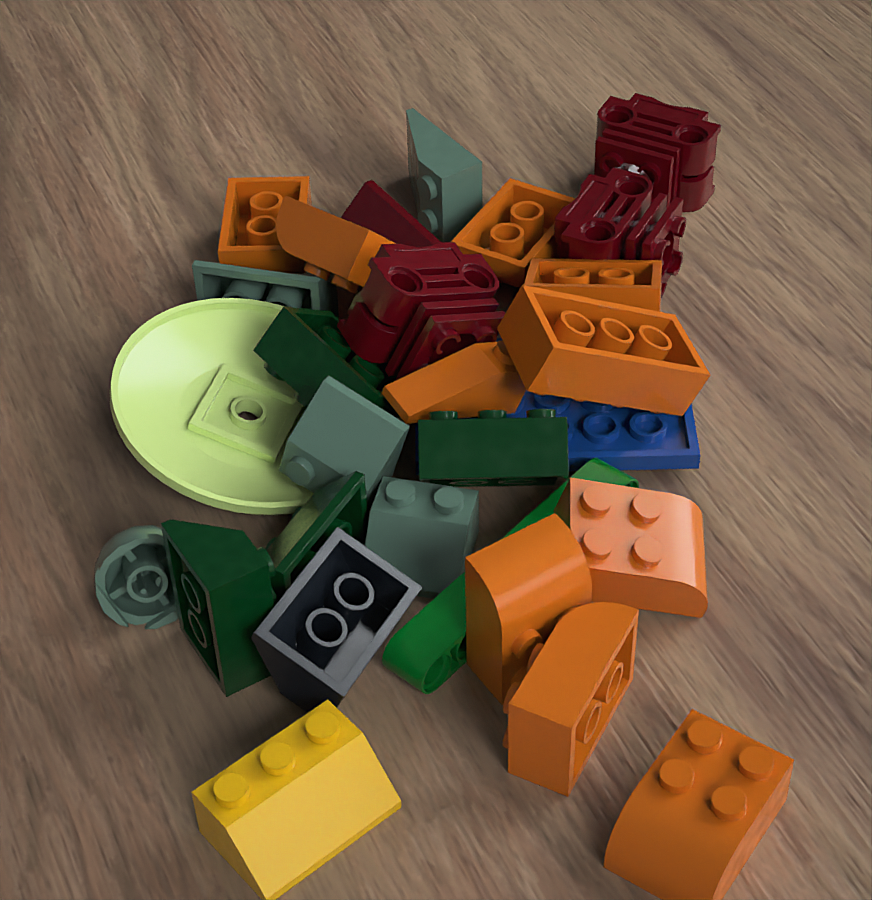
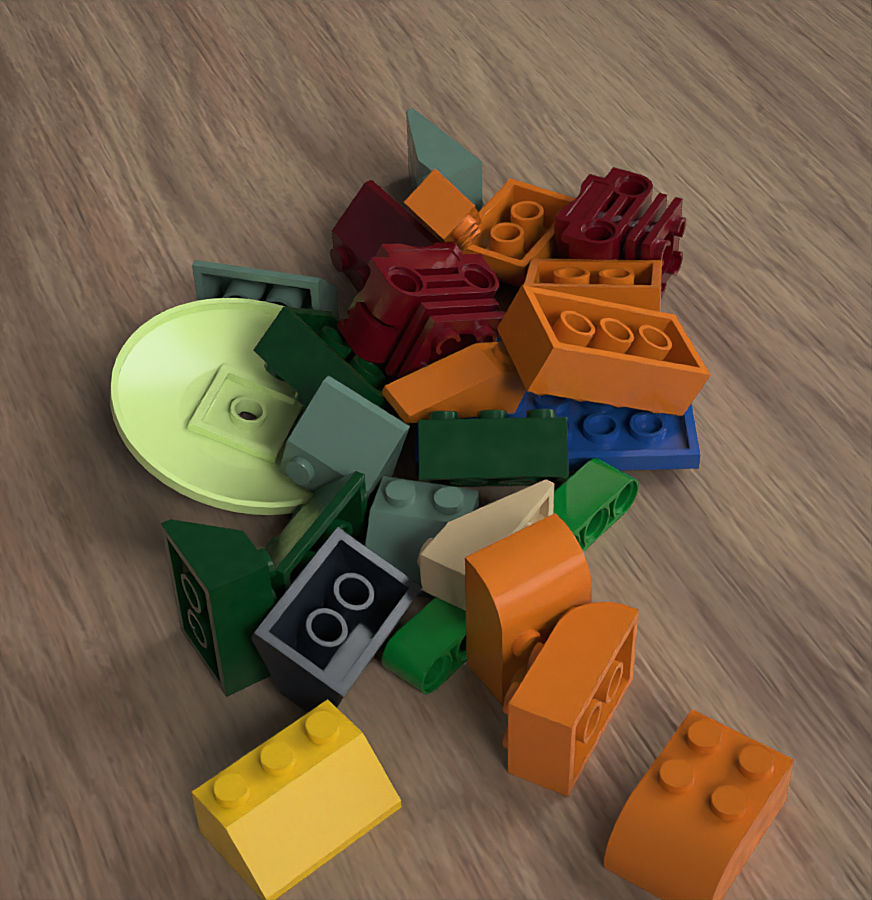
(135, 578): sand green cylinder -> none
(250, 220): orange brick -> none
(327, 243): orange brick -> none
(444, 211): none -> orange brick
(444, 556): none -> tan slope
(639, 545): orange brick -> none
(660, 142): dark red piece -> none

